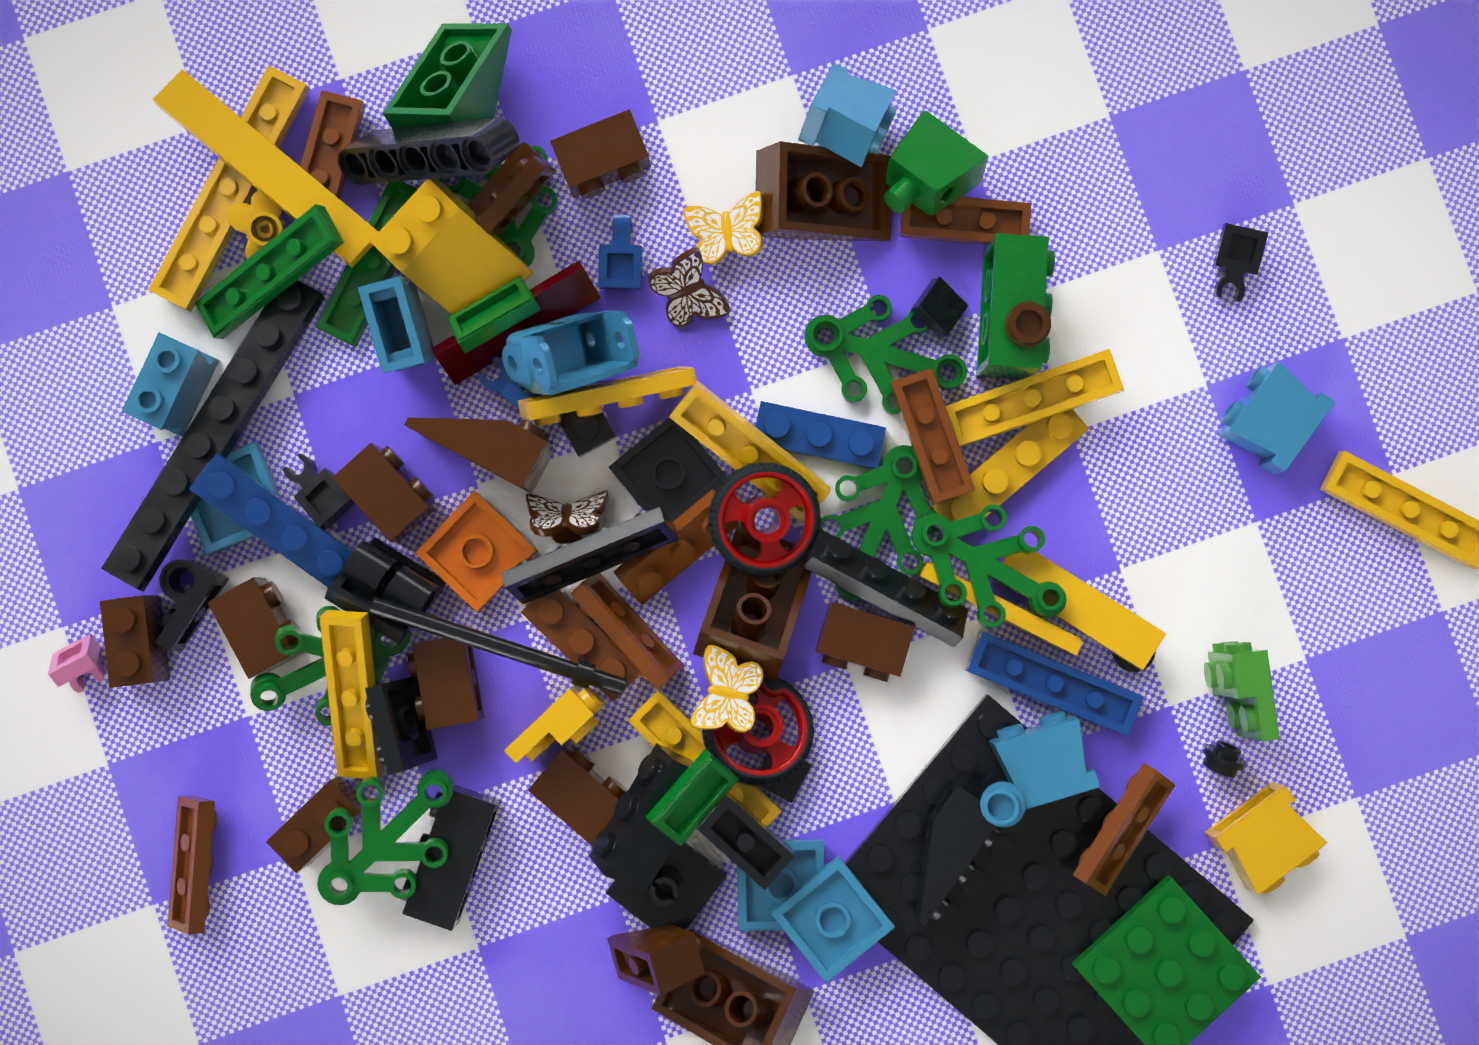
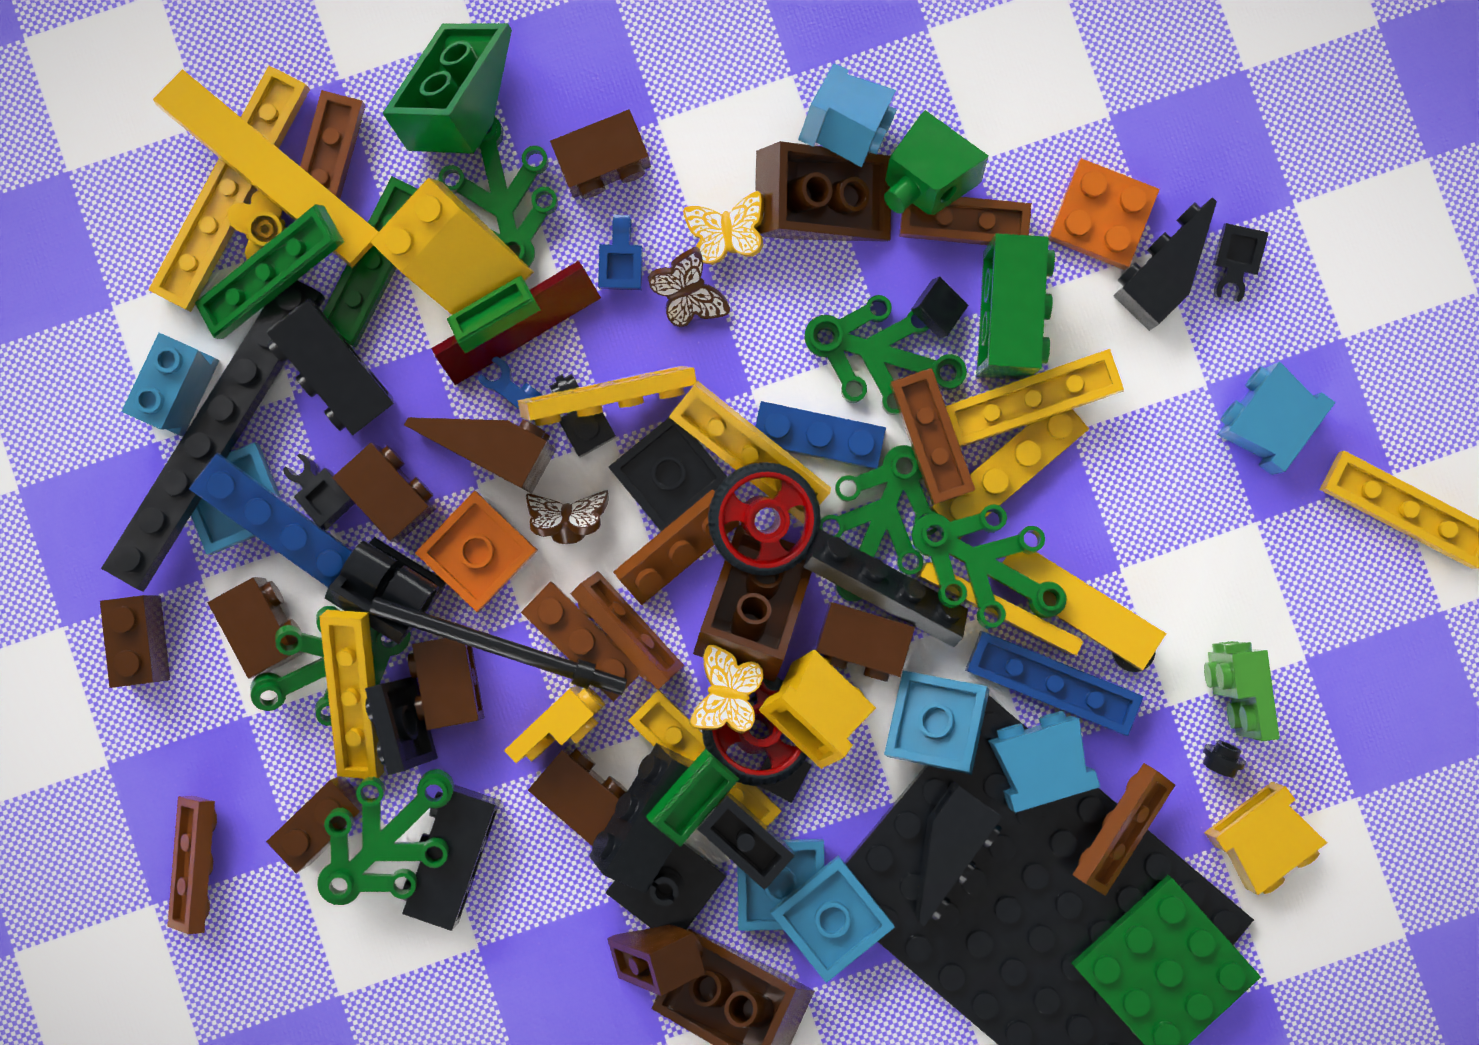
(75, 660): bright pink tile -> none
(181, 623): black plate -> none
(329, 367): none -> black brick
(397, 324): dark azure hips -> none
(429, 151): black beam -> none
(511, 189): reddish brown bracket -> none
(567, 356): dark azure piece -> none
(590, 555): black plate -> none
(817, 709): none -> yellow hips
(937, 722): none -> dark azure plate
(1003, 804): dark azure plate -> none
(1027, 324): reddish brown tile -> none
(1103, 214): none -> orange plate
(1168, 275): none -> black slope

